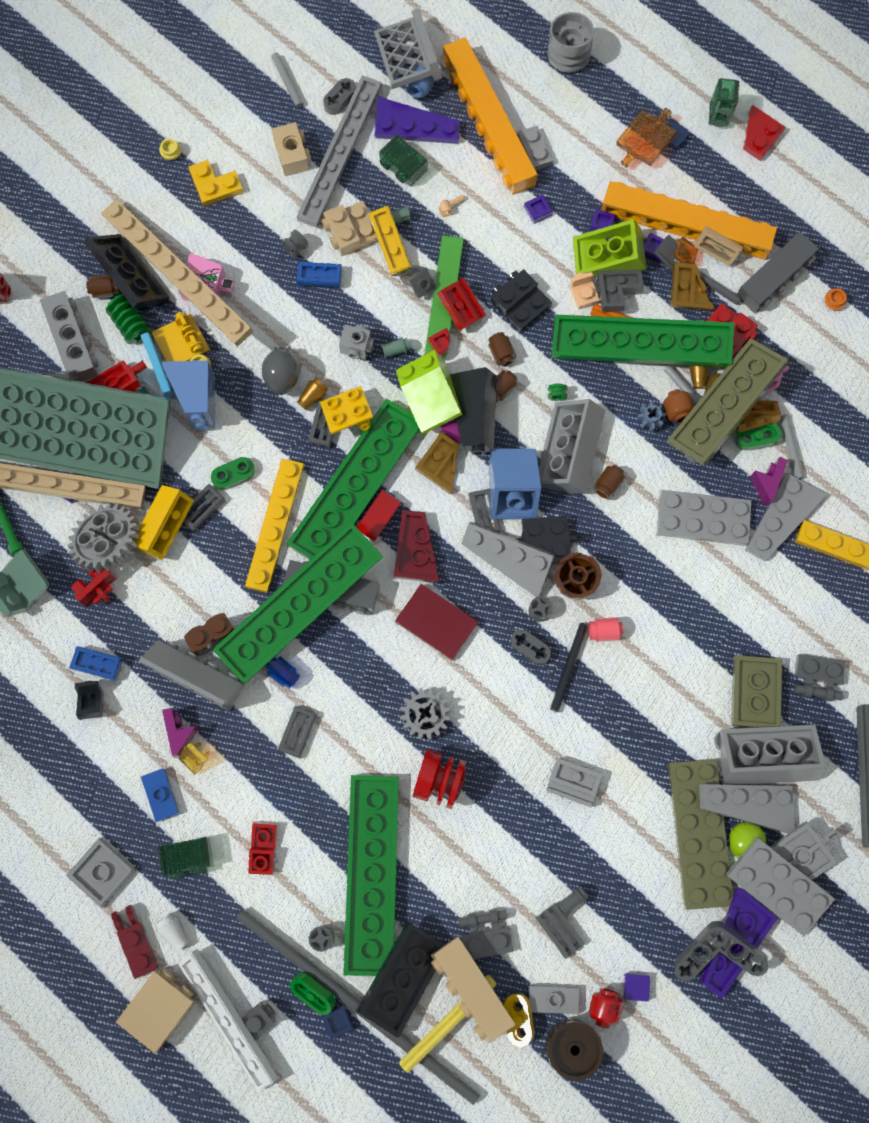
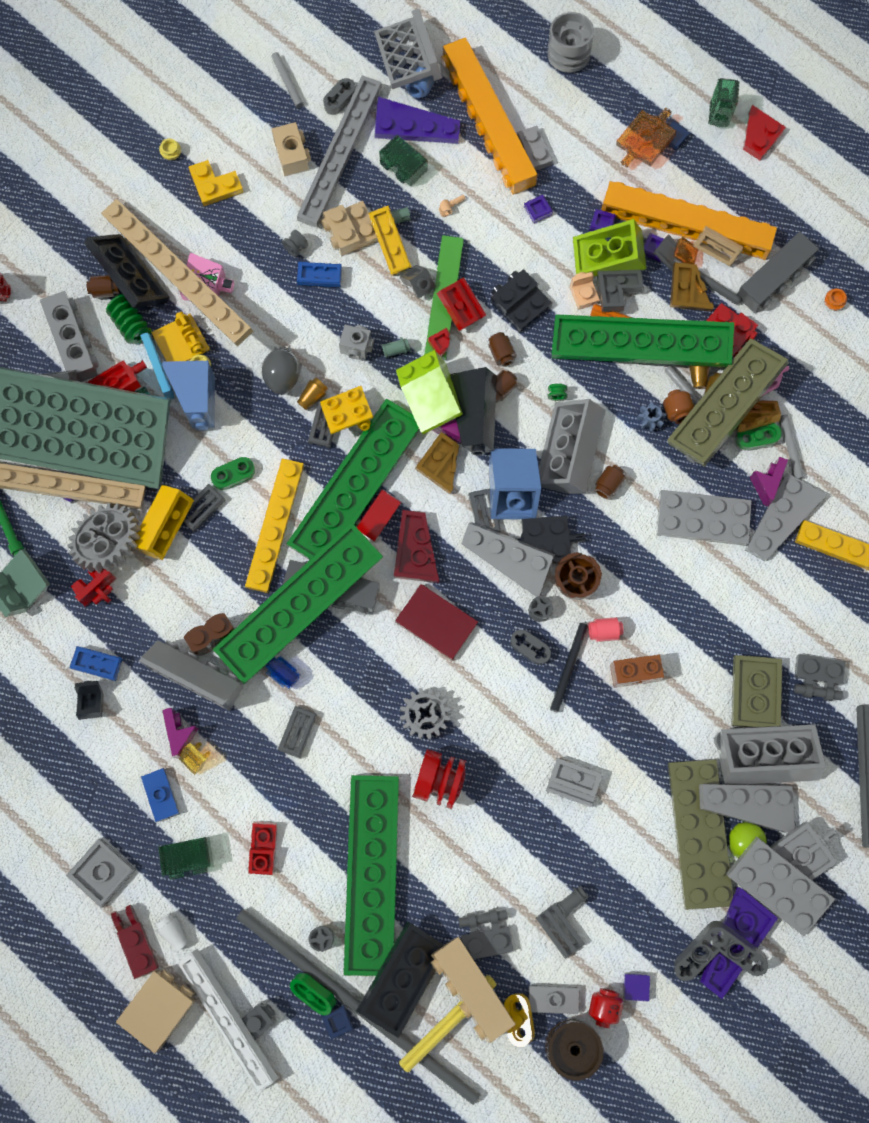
(636, 671): none -> dark orange brick

